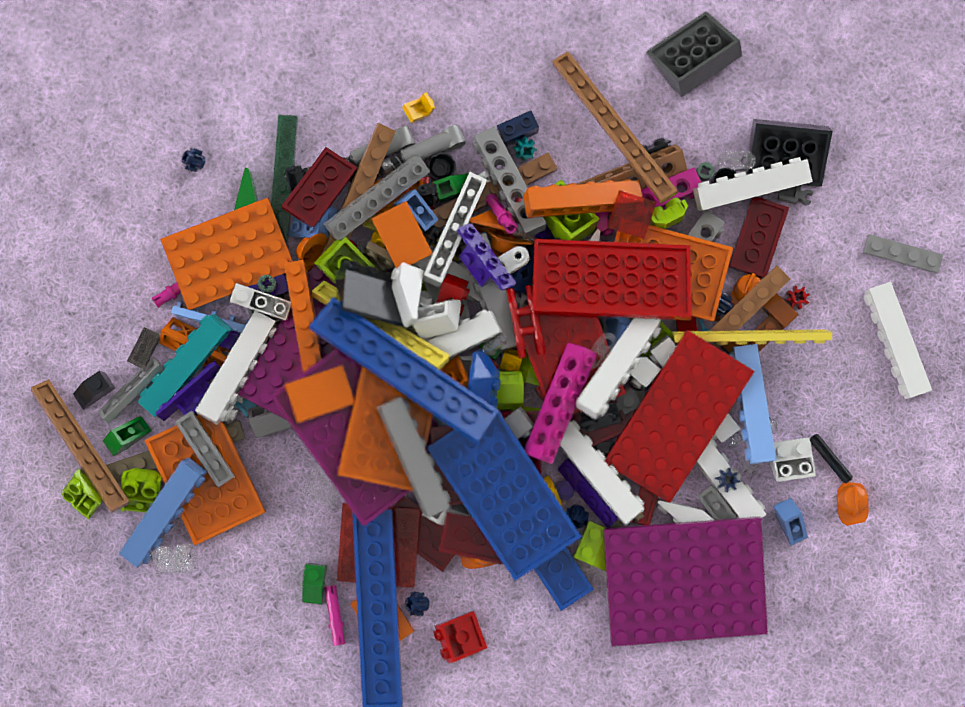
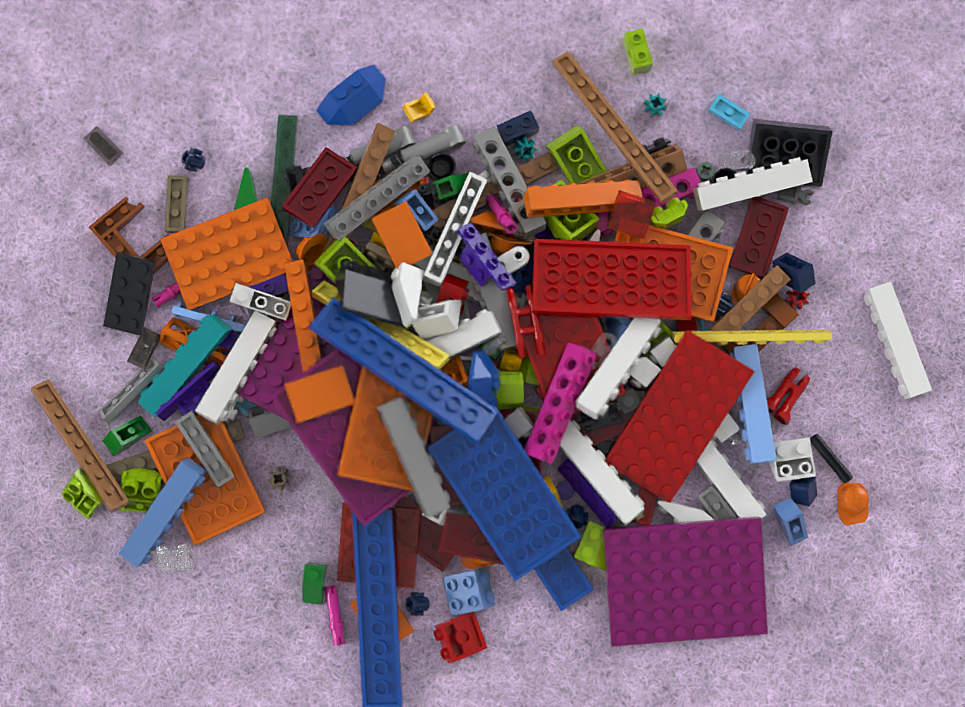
(93, 389): black slope -> none
(103, 145): none -> clear smoke plate
(108, 228): none -> dark orange wedge
(129, 293): none -> black plate
(176, 203): none -> dark tan plate
(270, 288): sand green bush -> none
(285, 477): none -> dark tan gear
(353, 97): none -> blue wedge
(469, 591): none -> medium blue bracket
(575, 155): none -> lime slope
(637, 51): none -> lime brick
(657, 99): none -> teal gear
(695, 53): dark grey slope -> none
(729, 112): none -> medium azure plate
(733, 480): dark blue gear -> none
(783, 413): none -> red piece
(798, 270): none -> dark blue brick
(803, 490): none -> dark blue panel
(903, 254): light grey plate -> none

